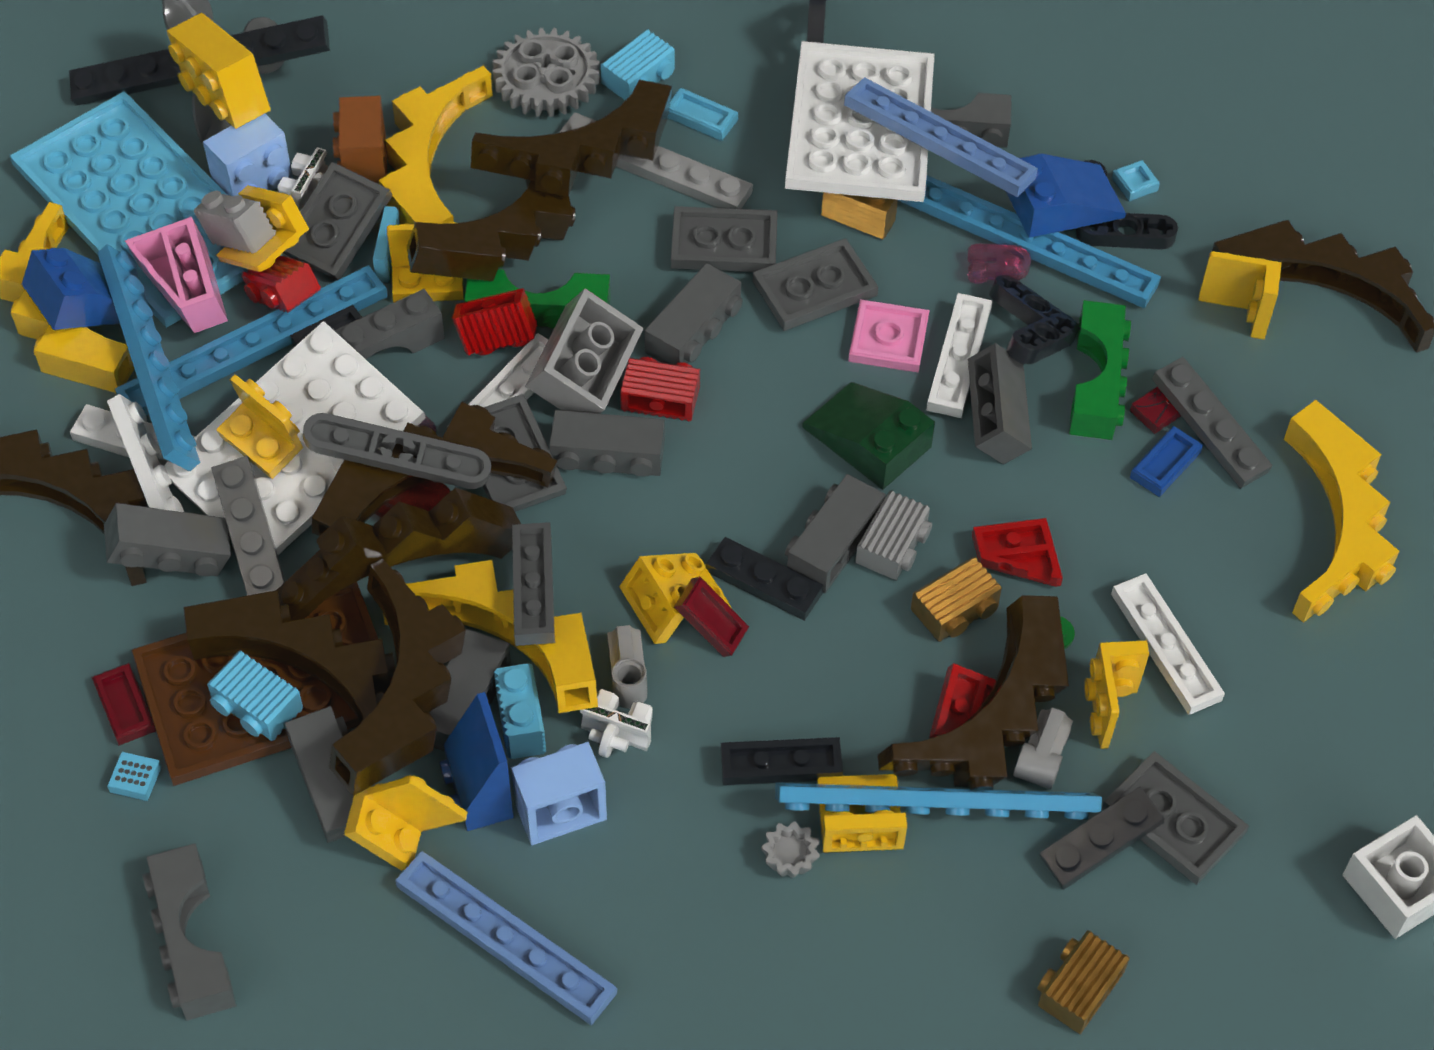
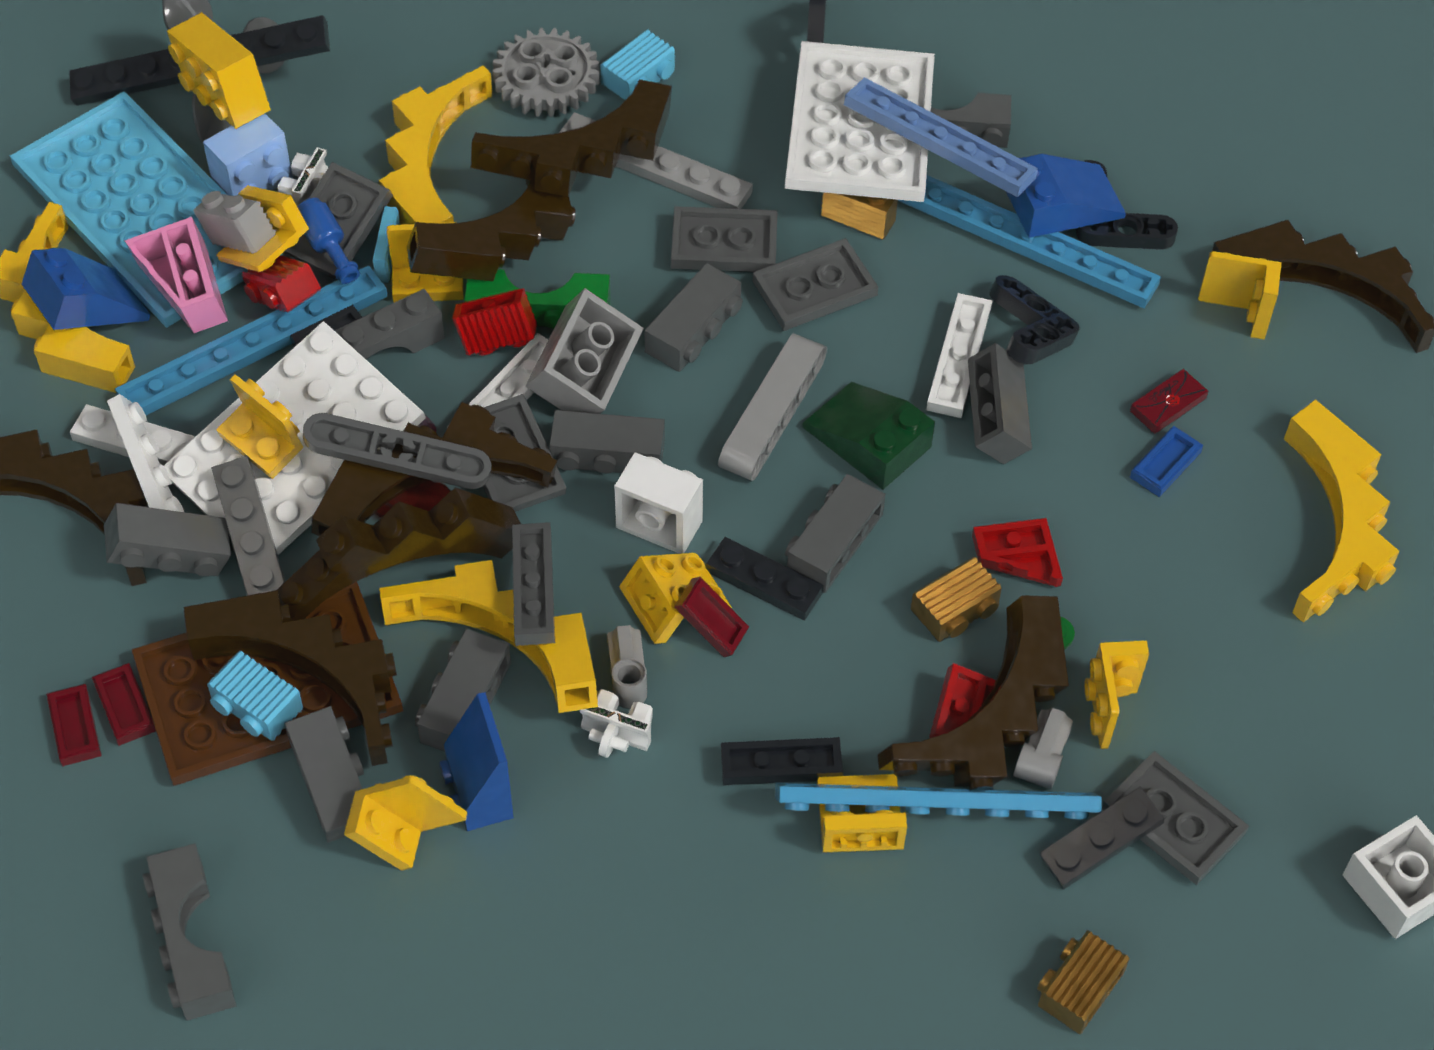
(74, 725): none -> dark red tile
(134, 776): medium azure tile -> none
(148, 358): dark azure plate -> none
(325, 236): none -> blue piece
(361, 136): dark orange brick -> none
(400, 725): dark brown arch -> none
(506, 937): medium blue plate -> none
(520, 711): medium azure brick -> none
(559, 792): light blue brick -> none
(659, 503): none -> white brick
(660, 388): red brick -> none
(702, 114): medium azure tile -> none
(772, 407): none -> light grey beam
(790, 850): light grey piece -> none
(889, 336): bright pink tile -> none
(894, 535): light grey brick -> none
(1008, 259): clear pink plate -> none
(1096, 402): green arch -> none
(1135, 180): medium azure tile -> none
(1167, 644): white plate -> none
(1212, 422): dark grey plate -> none

